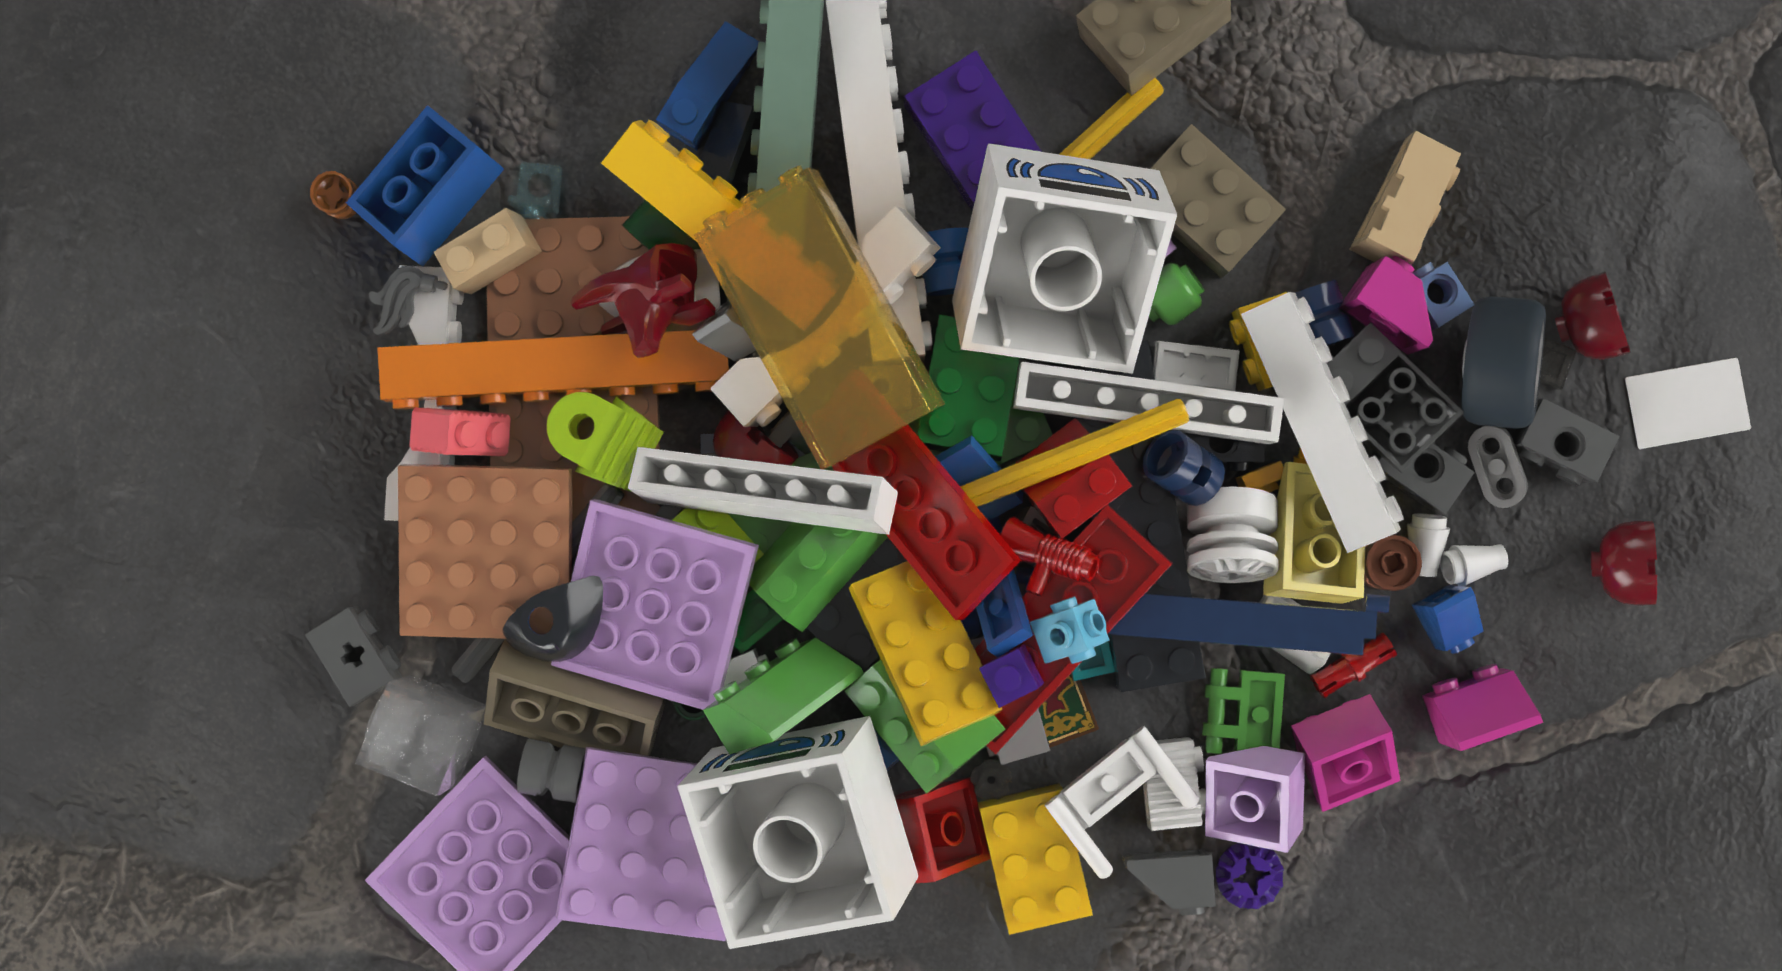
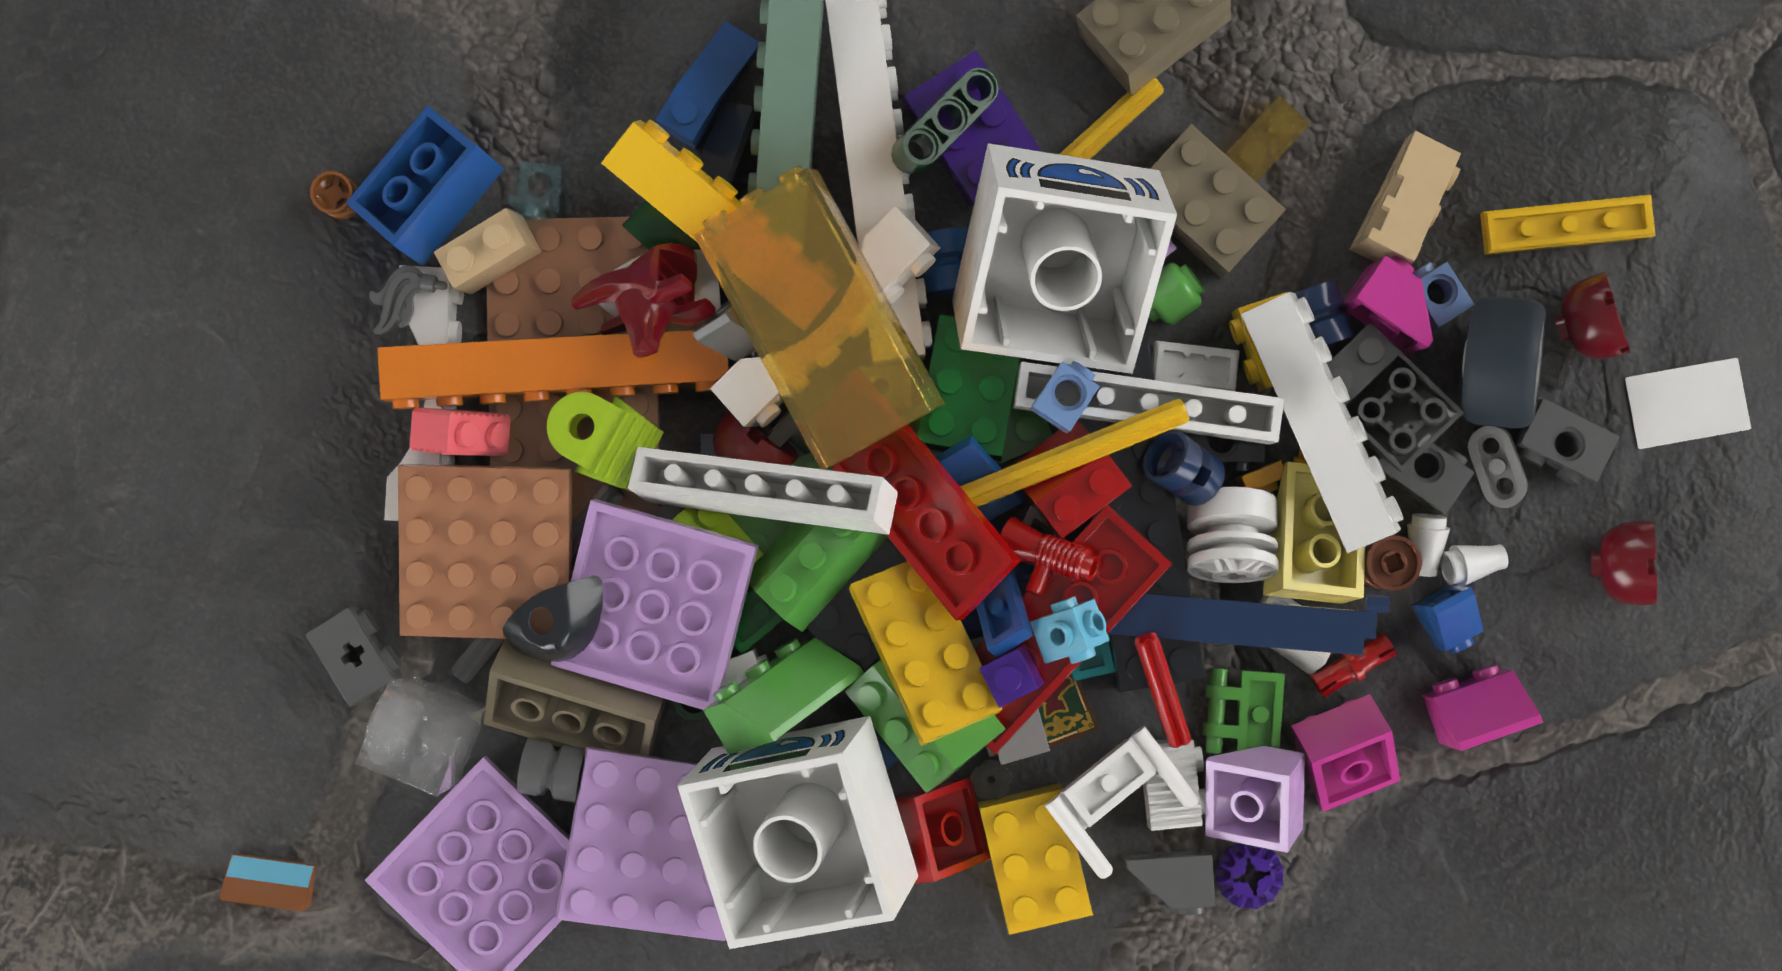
(268, 882): none -> slope
(960, 109): none -> beam
(1065, 416): none -> medium blue brick
(1162, 689): none -> red axle
(1268, 138): none -> clear yellow plate
(1567, 224): none -> yellow tile

